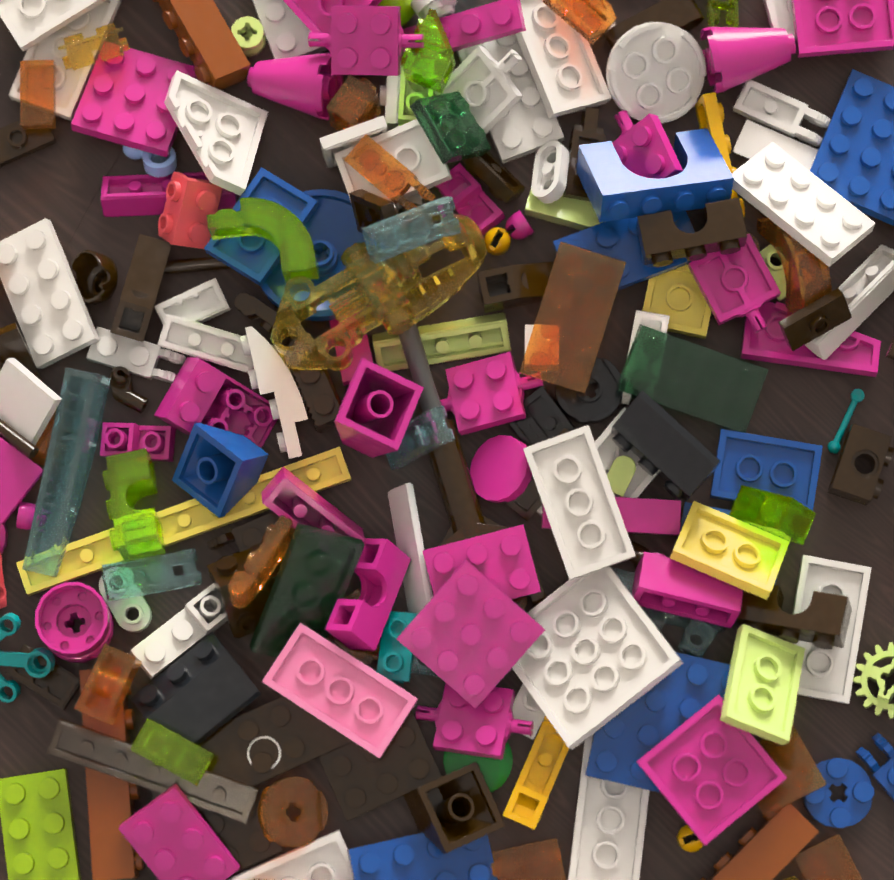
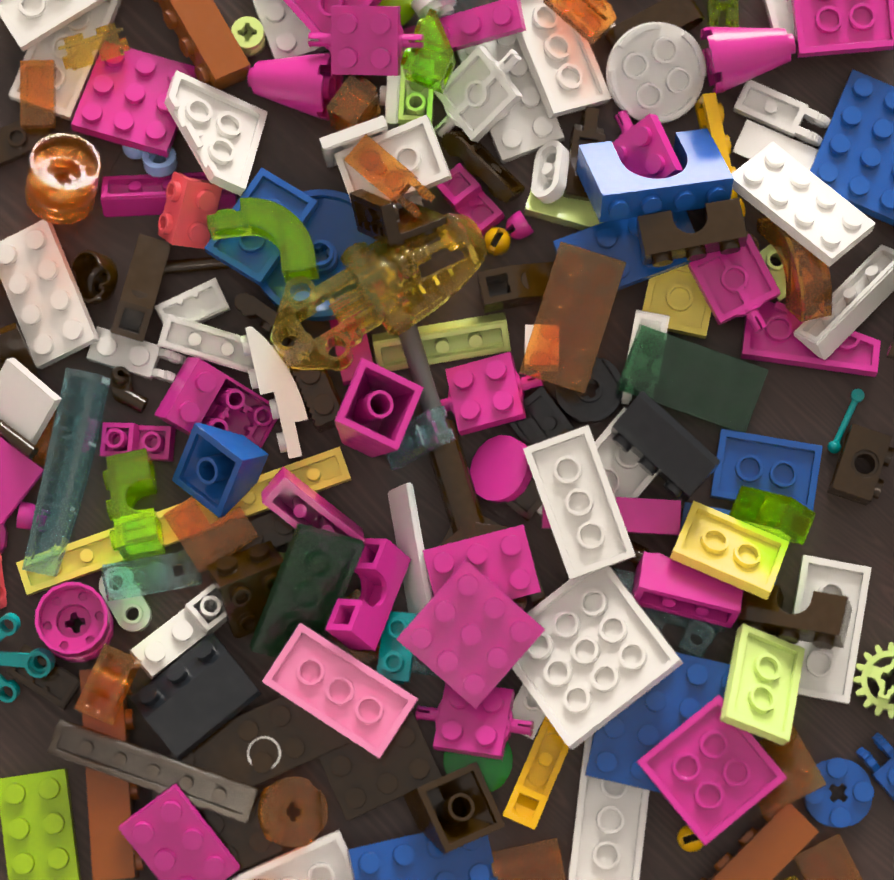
(62, 178): none -> clear orange wheel
(172, 752): clear neon green slope -> none
(208, 541): none -> clear orange plate
(262, 563): clear orange hinge -> none
(410, 229): clear light blue plate -> none
(450, 127): clear green plate -> none
(621, 474): yellowish green piece -> none
(815, 319): dark brown plate -> none

